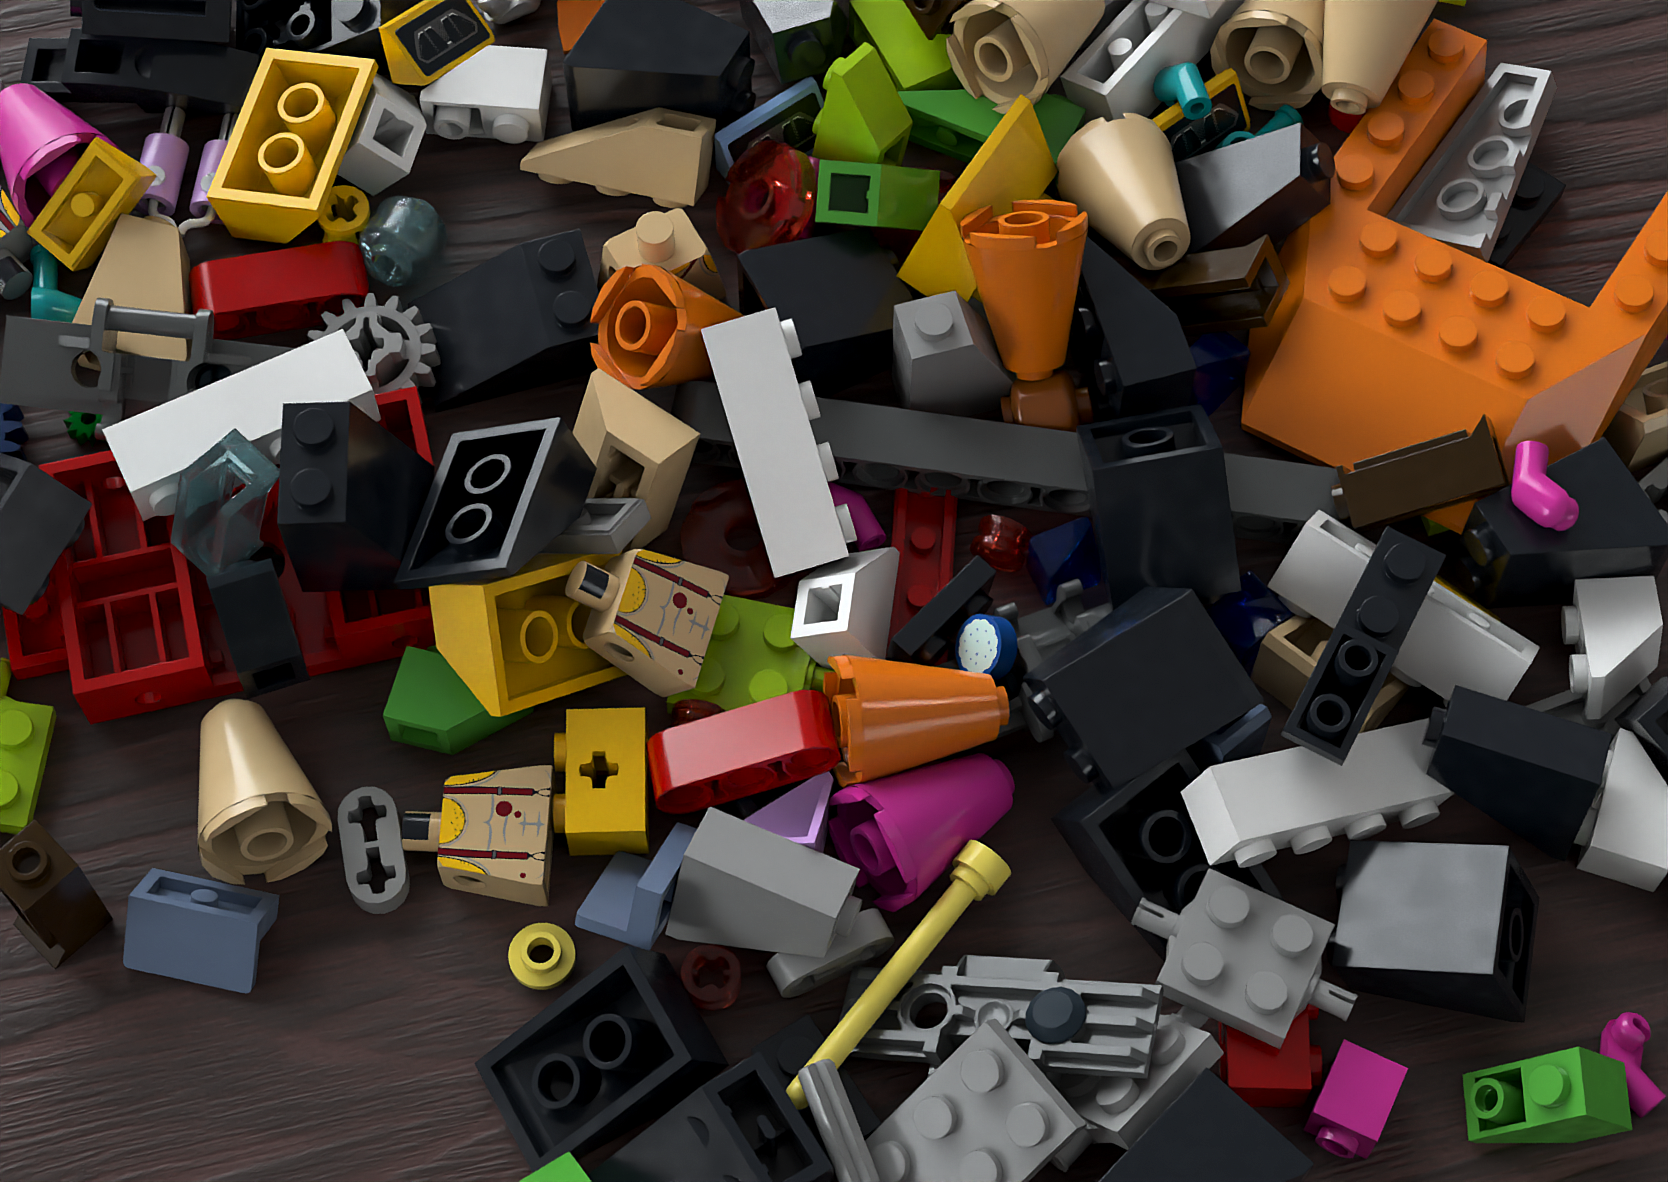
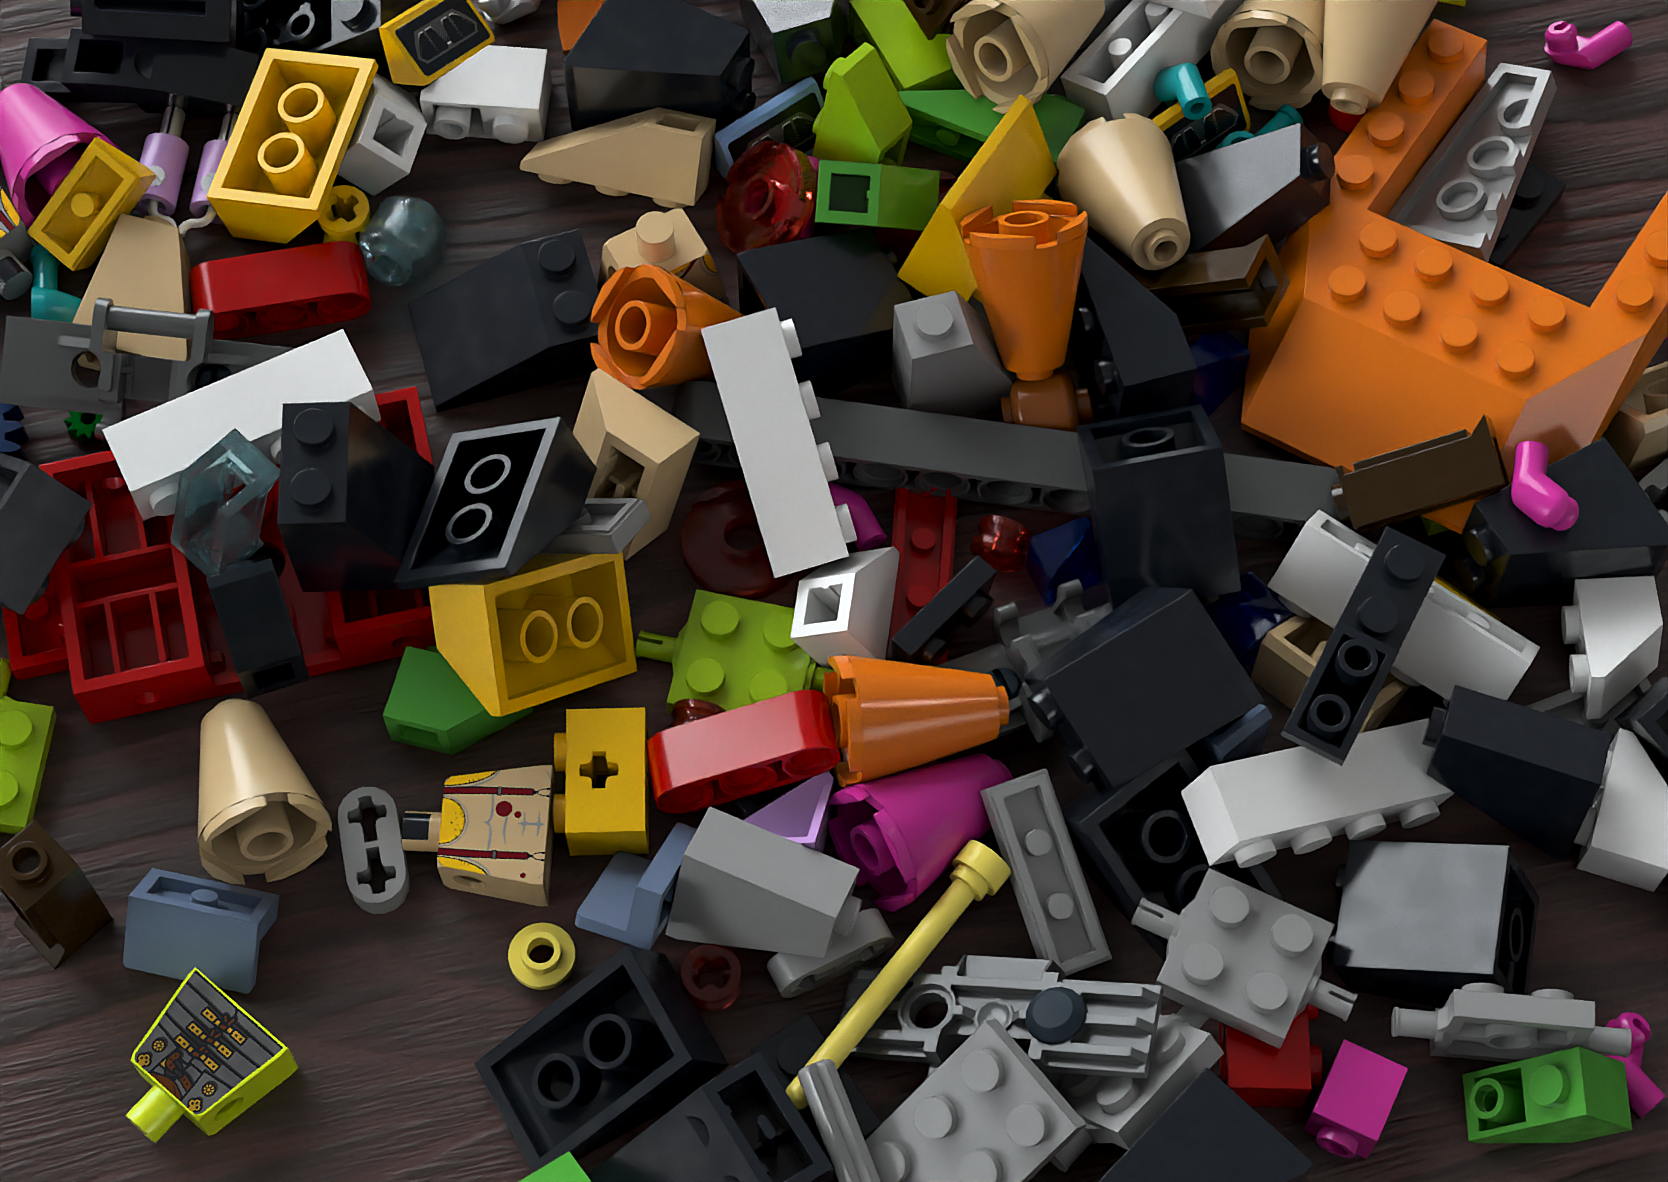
(205, 1061): none -> torso
(396, 361): light grey gear -> none
(650, 615): tan torso -> none
(986, 645): tile -> none
(1045, 872): none -> light grey tile
(1508, 1028): none -> light grey plate
(1568, 49): none -> dark pink arm

